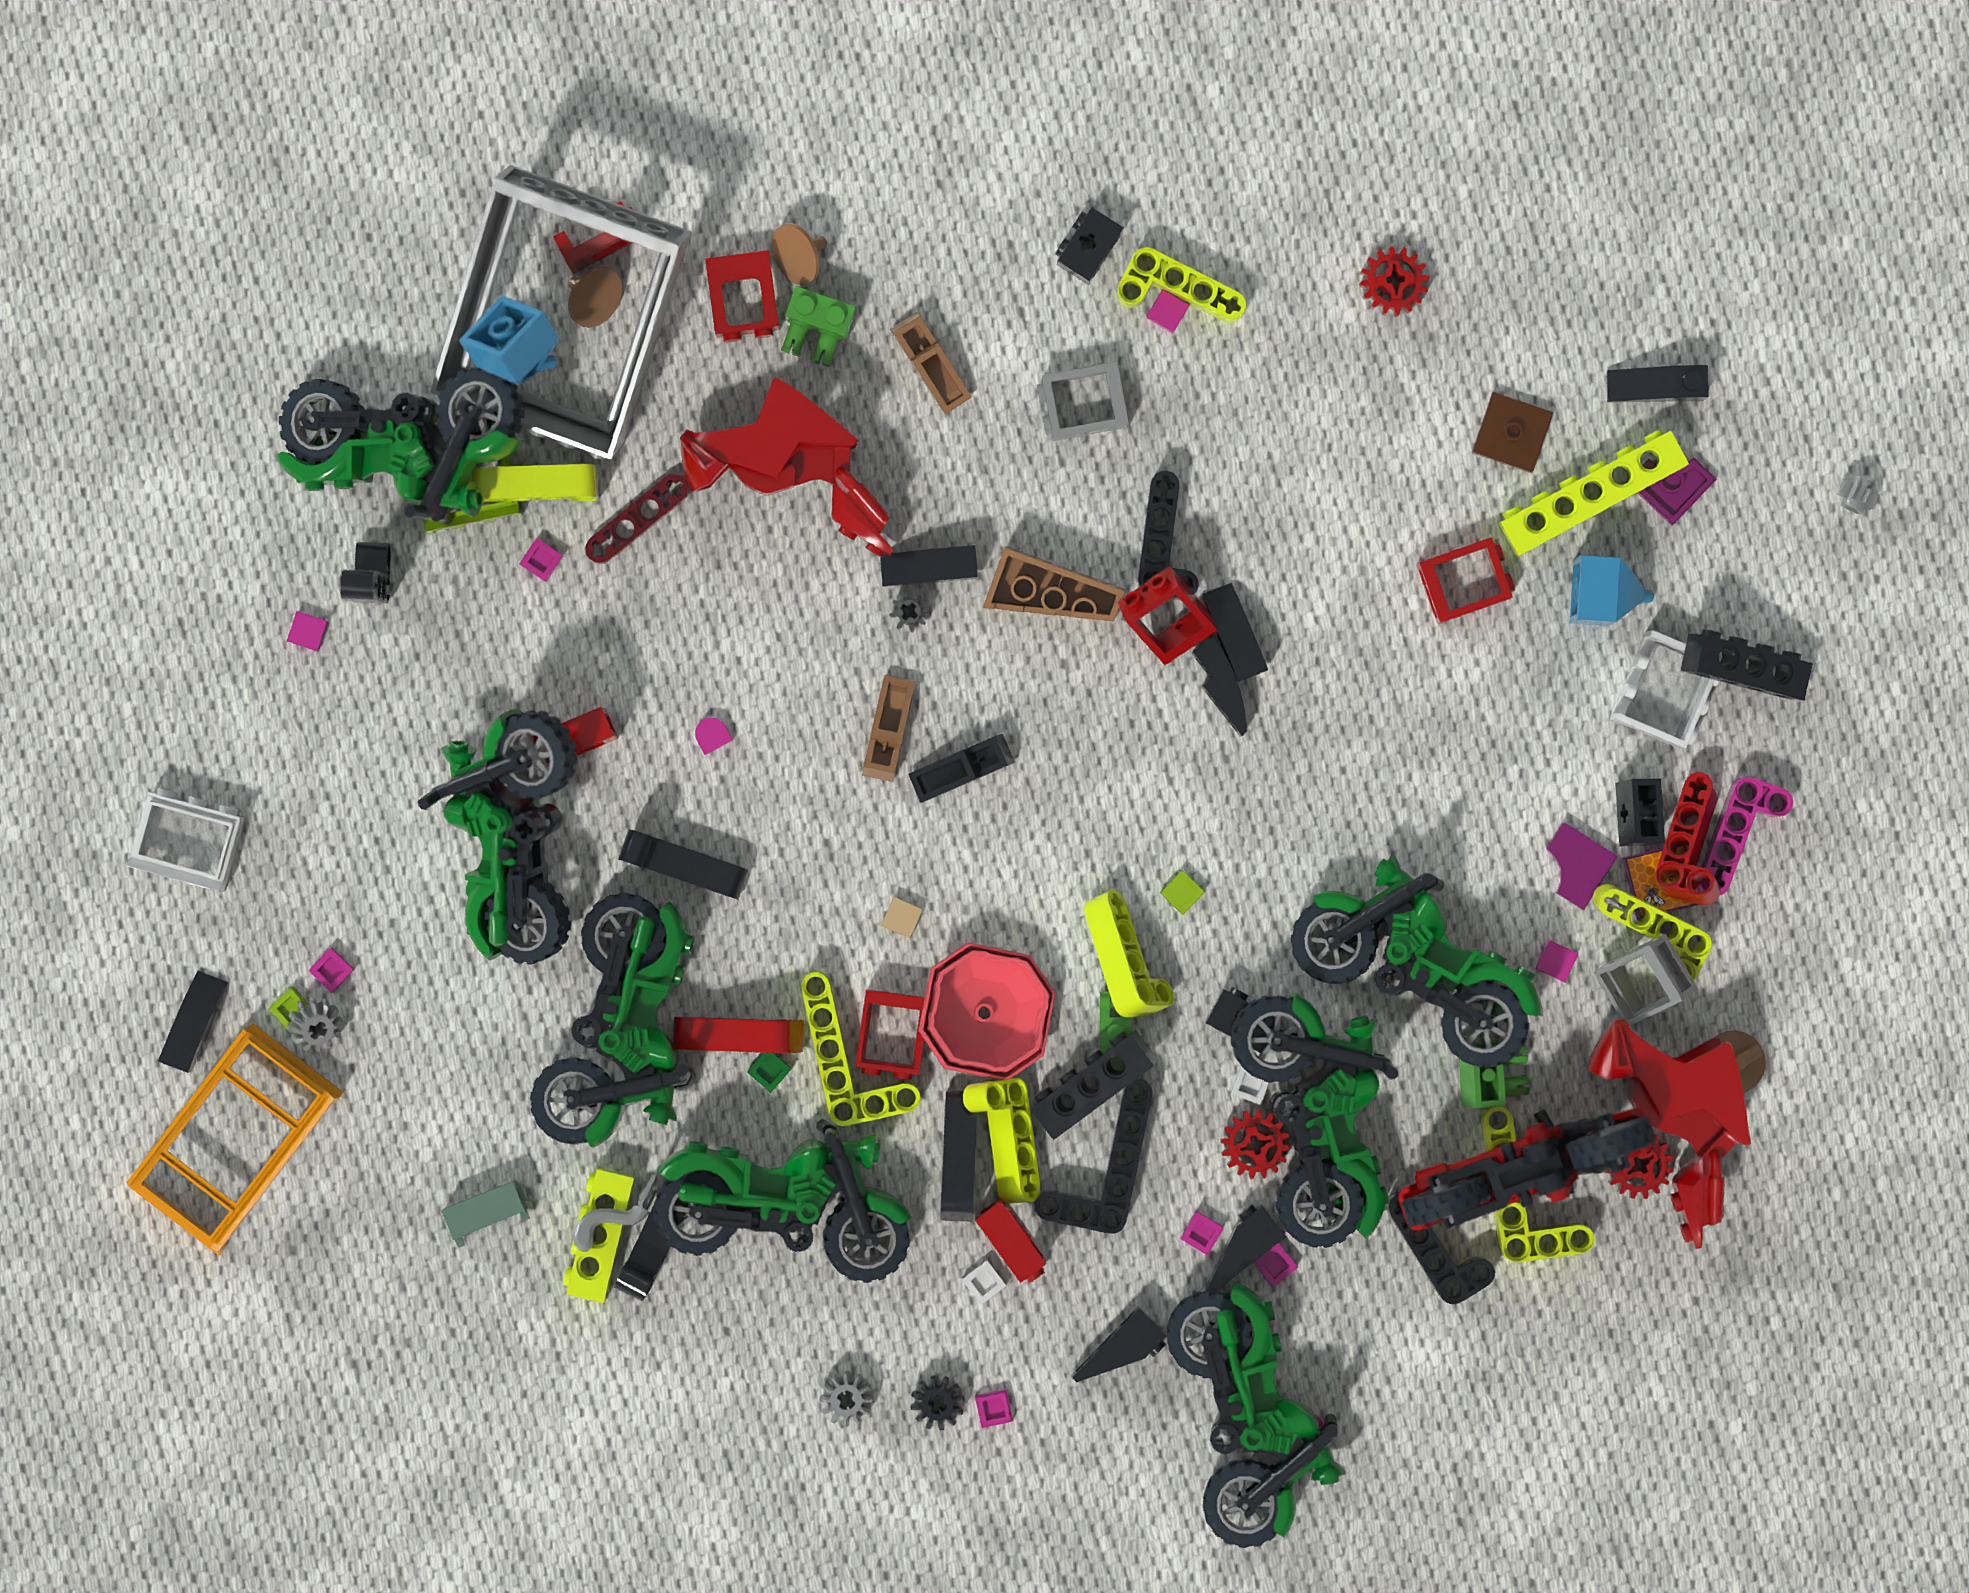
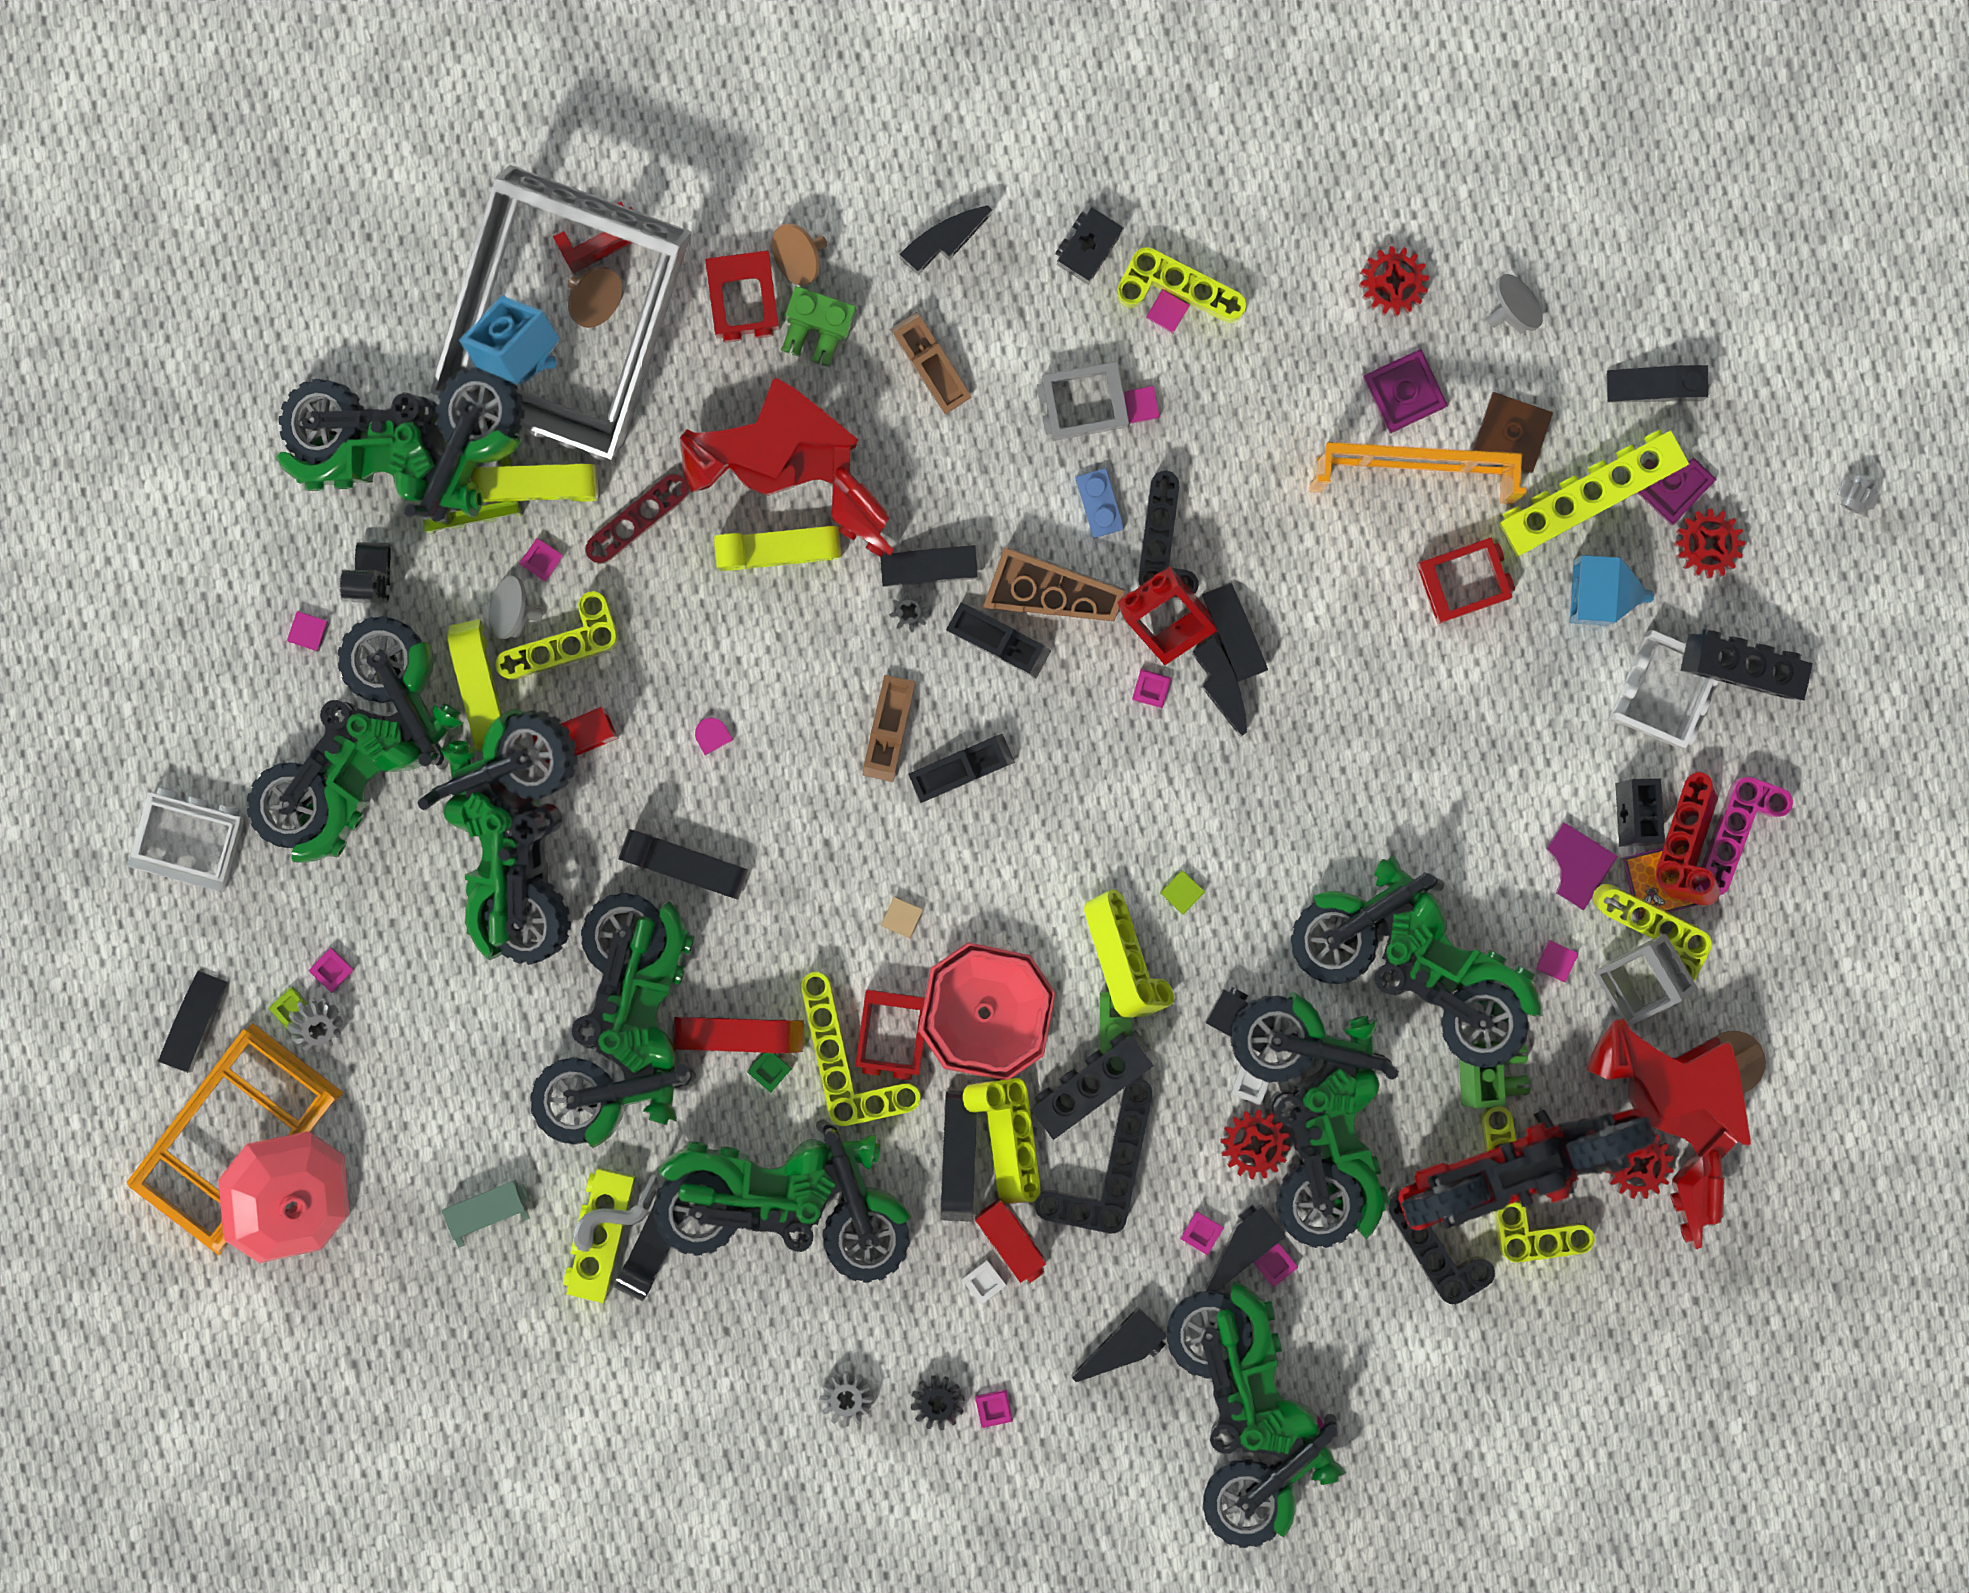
(268, 1178): none -> coral rock
(356, 746): none -> piece
(474, 677): none -> neon yellow beam
(508, 609): none -> light grey shield
(556, 643): none -> neon yellow beam
(776, 548): none -> neon yellow beam
(944, 238): none -> black slope
(998, 640): none -> black slope
(1099, 503): none -> medium blue plate
(1141, 405): none -> dark pink tile
(1151, 688): none -> dark pink tile
(1405, 391): none -> magenta tile
(1510, 473): none -> light orange piece
(1518, 305): none -> light grey shield
(1719, 554): none -> red gear

